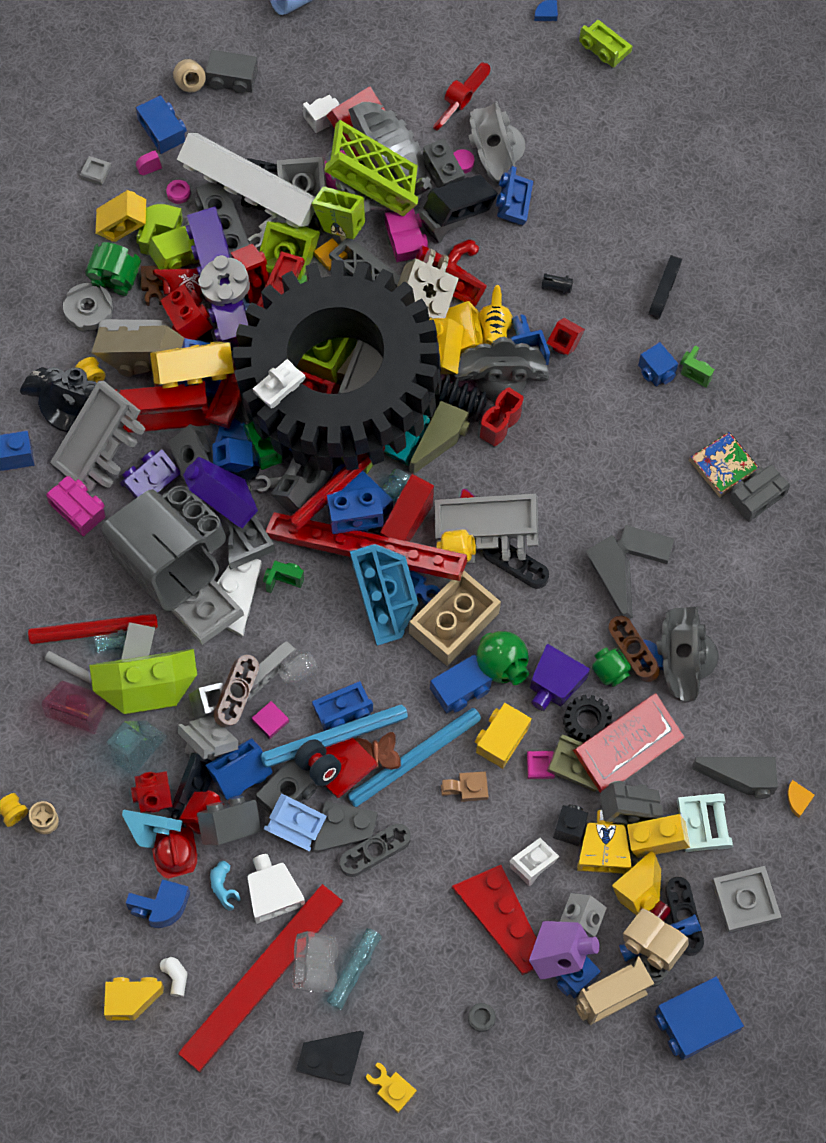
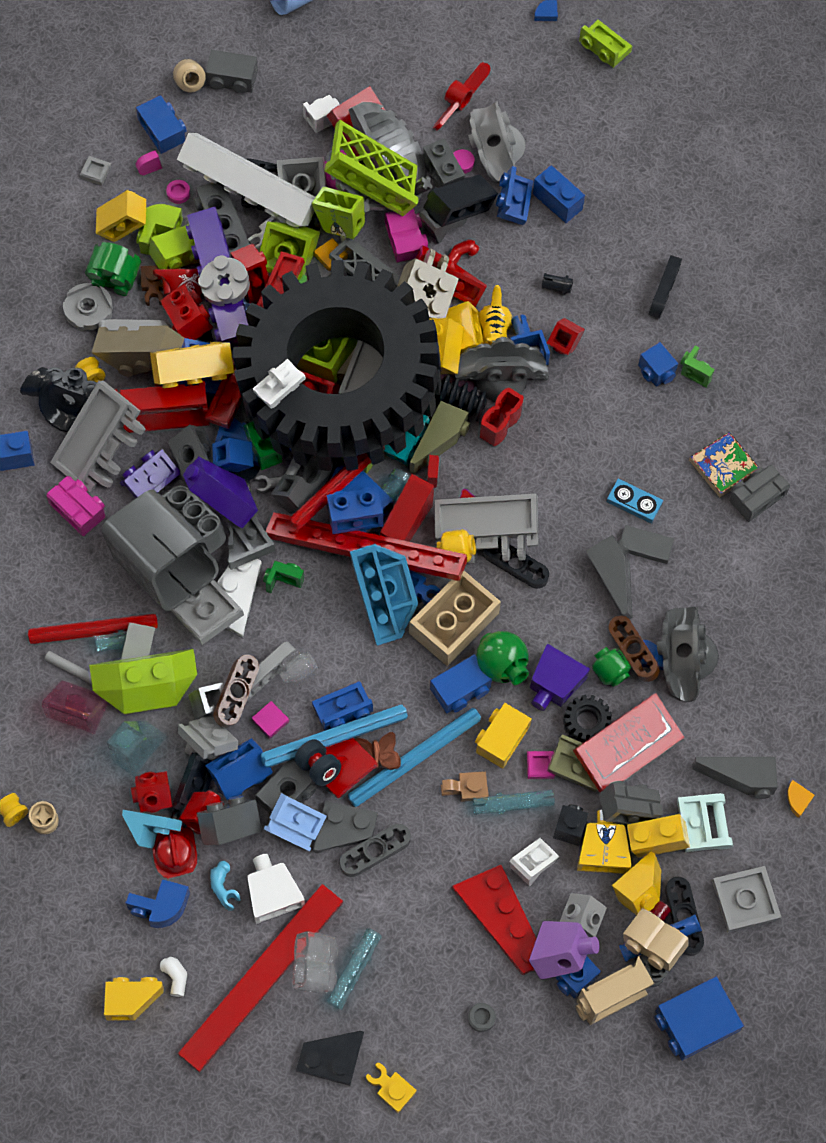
(433, 470): none -> red tile
(502, 803): none -> clear light blue pin
(558, 194): none -> blue brick
(634, 501): none -> tile

